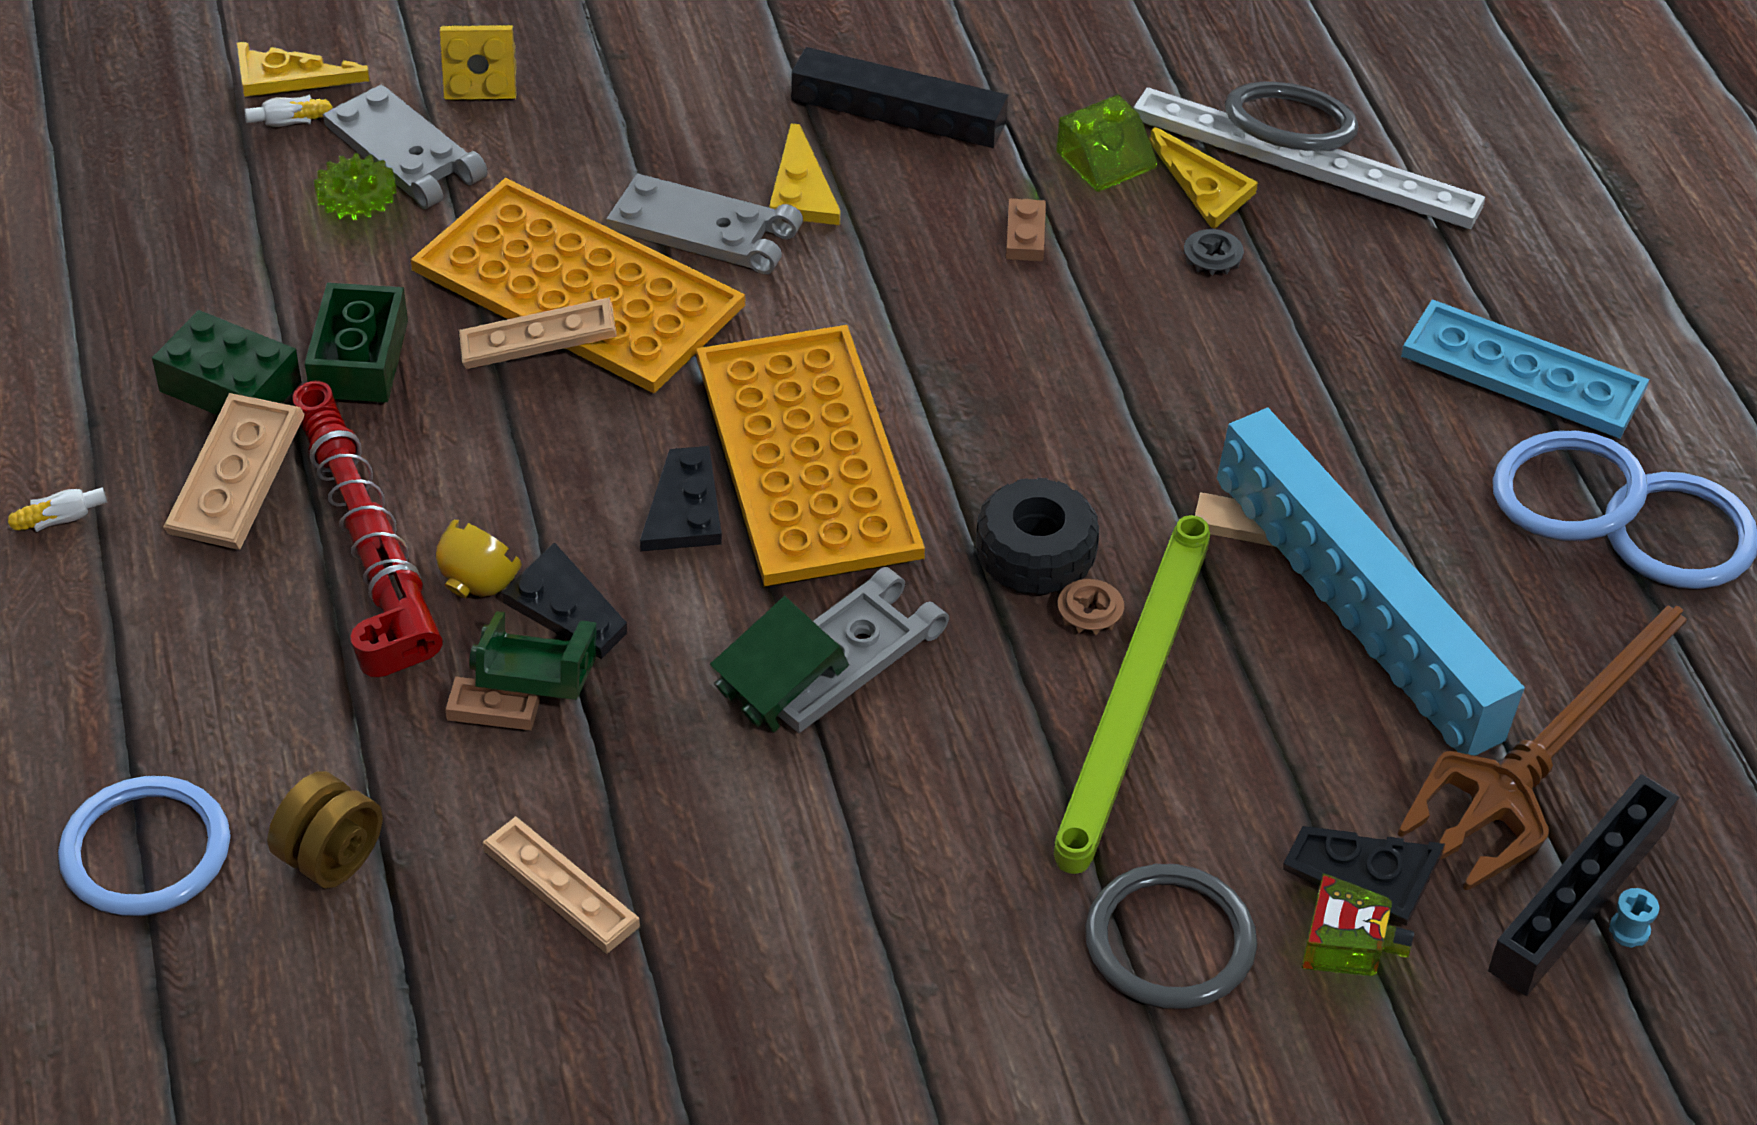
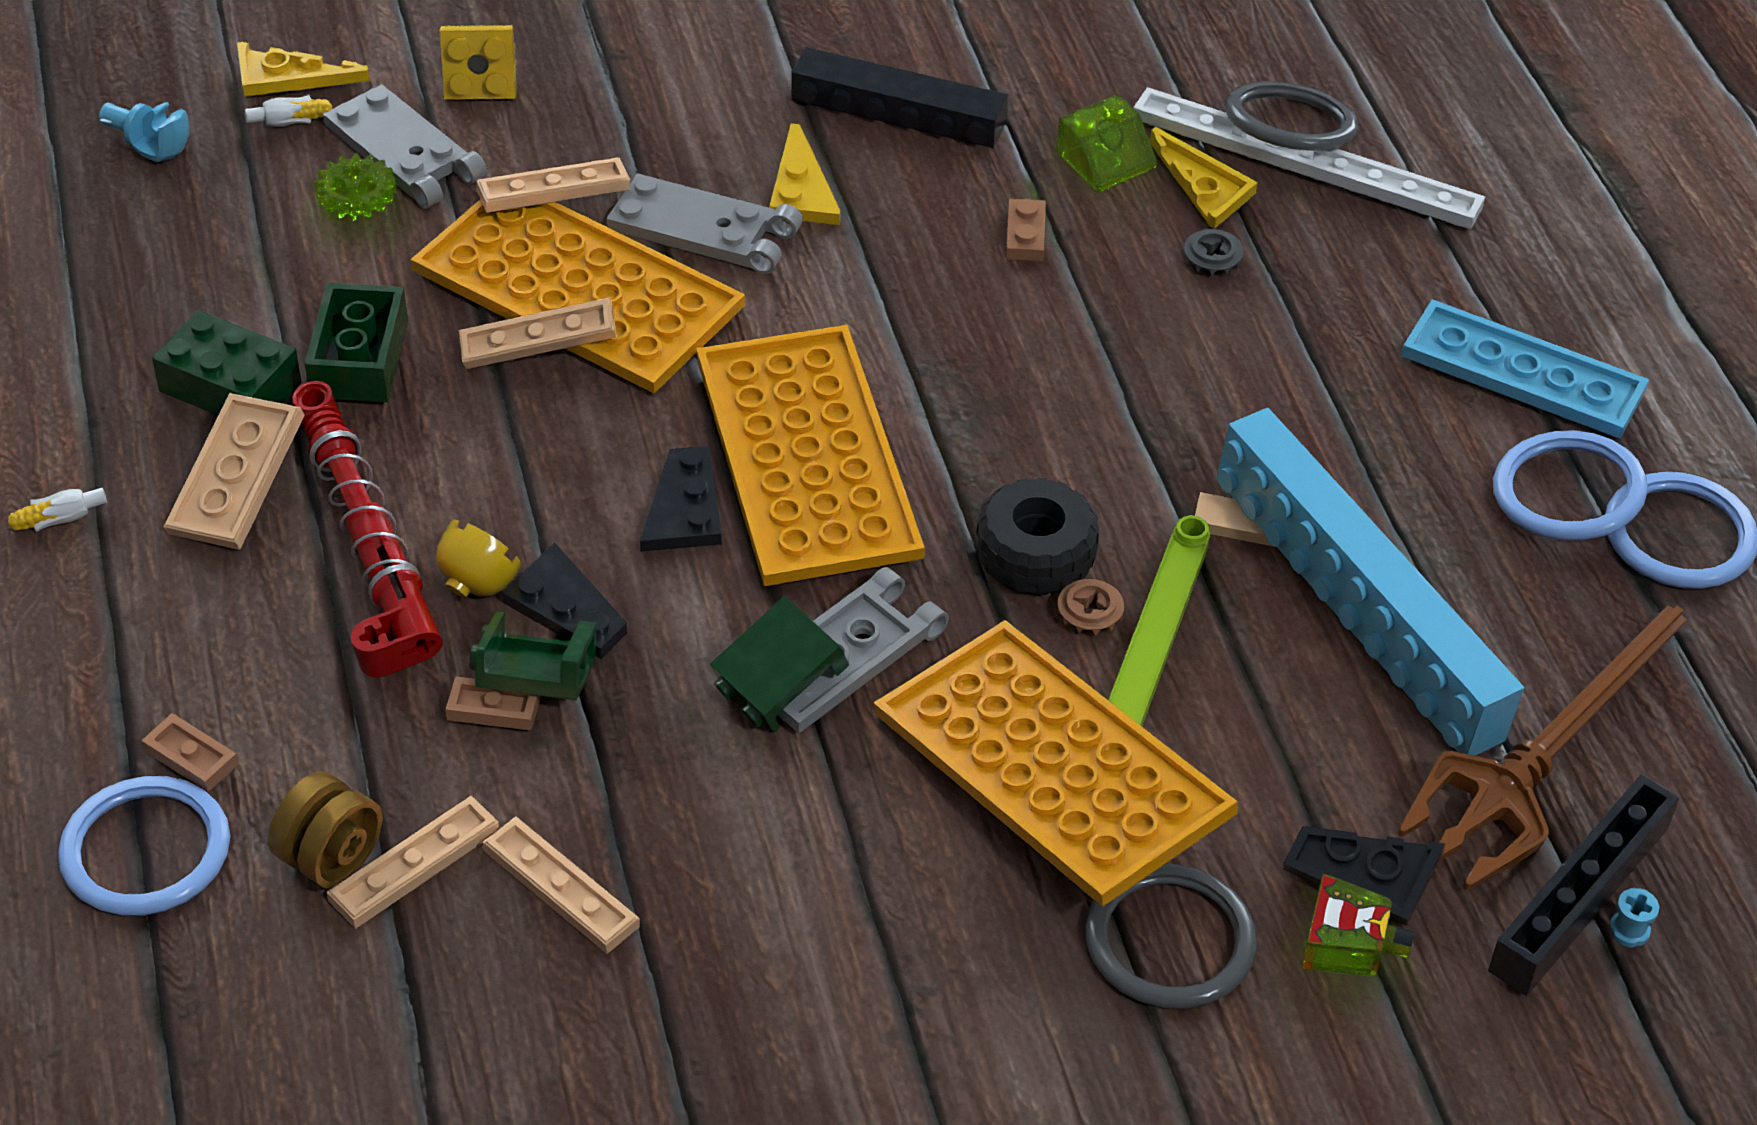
(149, 129): none -> medium azure piece
(190, 752): none -> nougat plate
(412, 862): none -> light nougat tile
(553, 184): none -> light nougat tile
(1056, 761): none -> light orange plate

